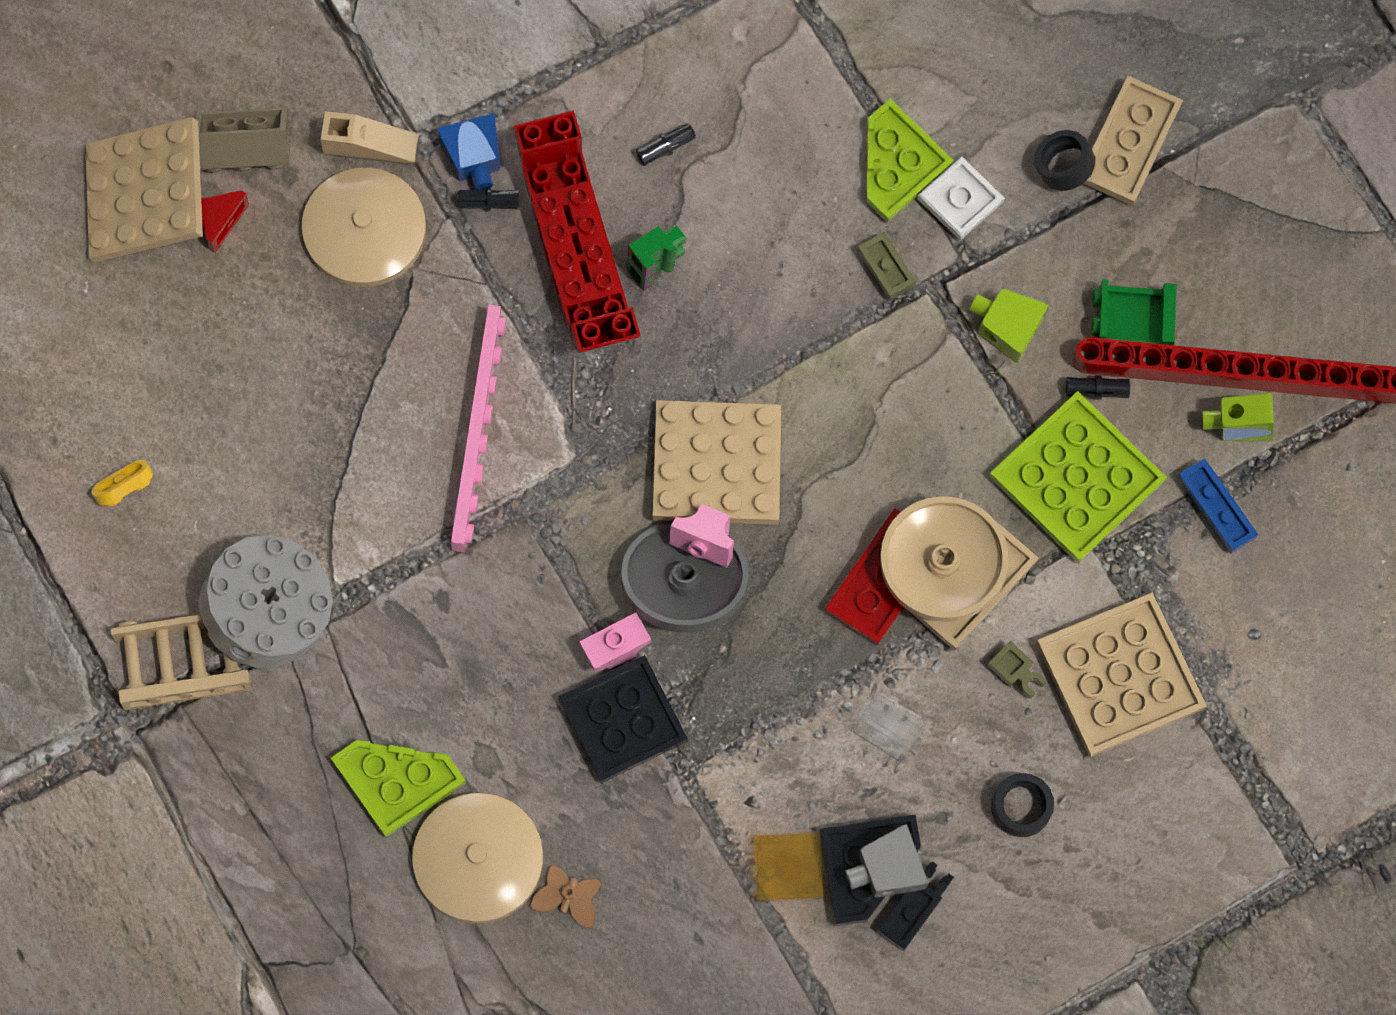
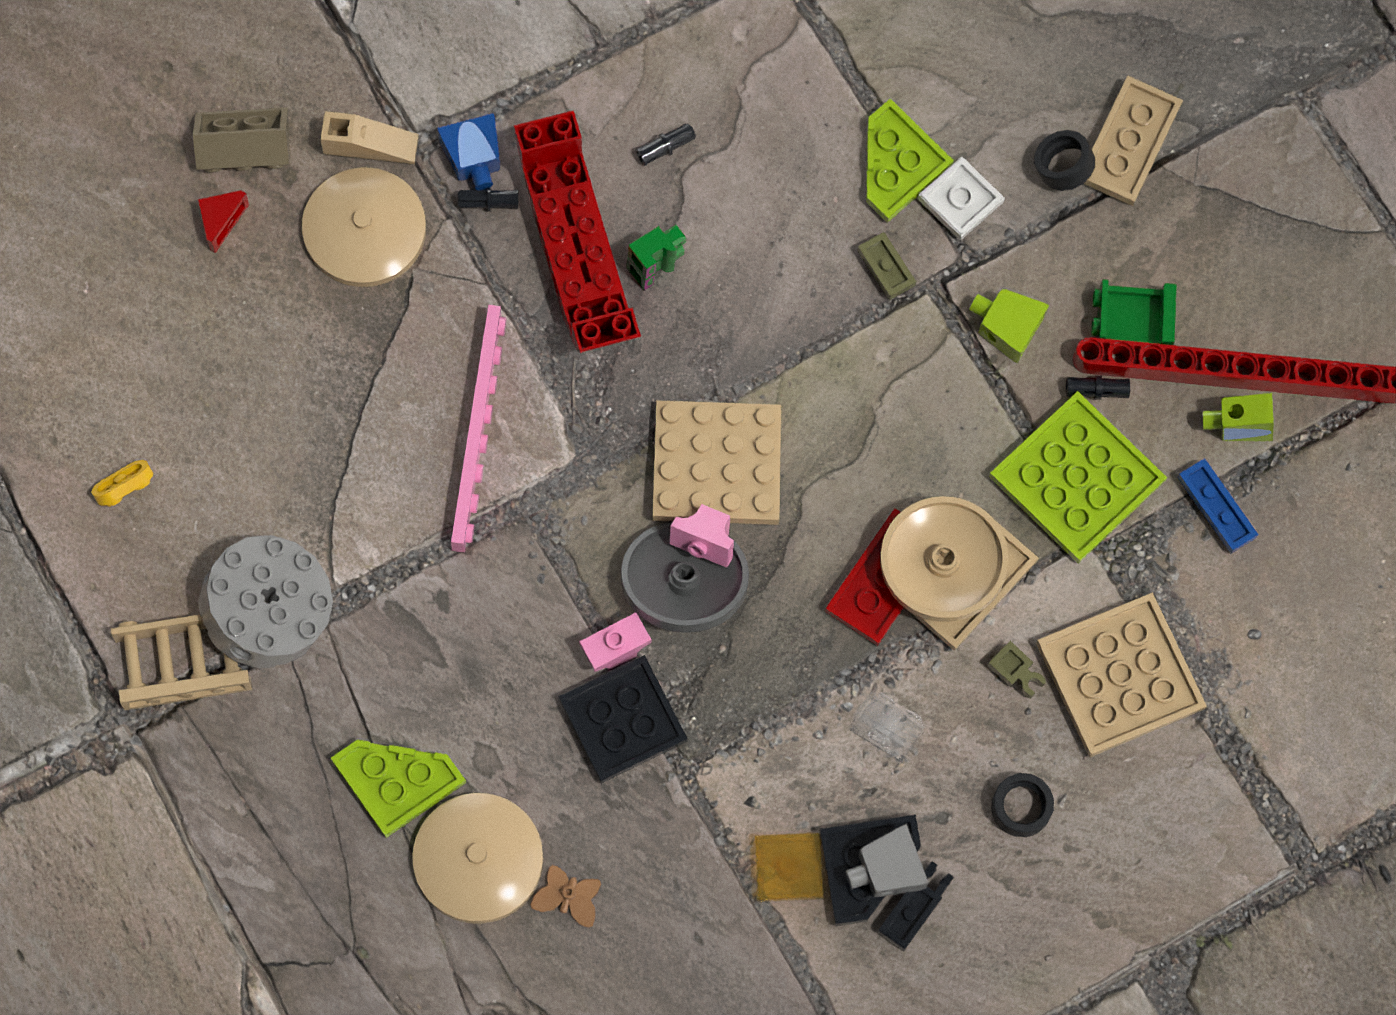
(143, 189): tan plate -> none

